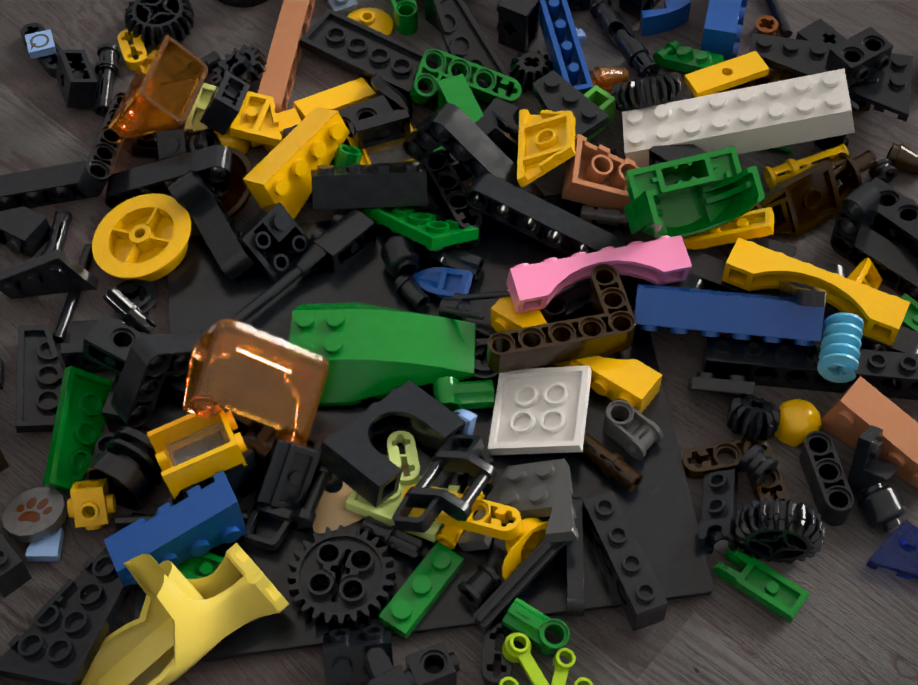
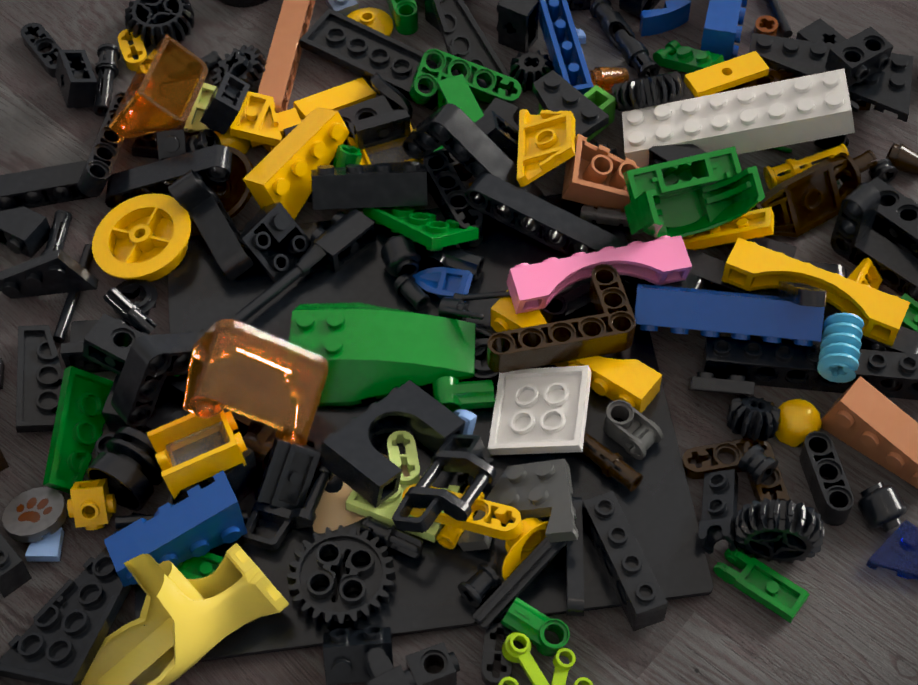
(40, 44): light blue tile -> none
(421, 590): green plate -> none
(866, 466): black slope -> none

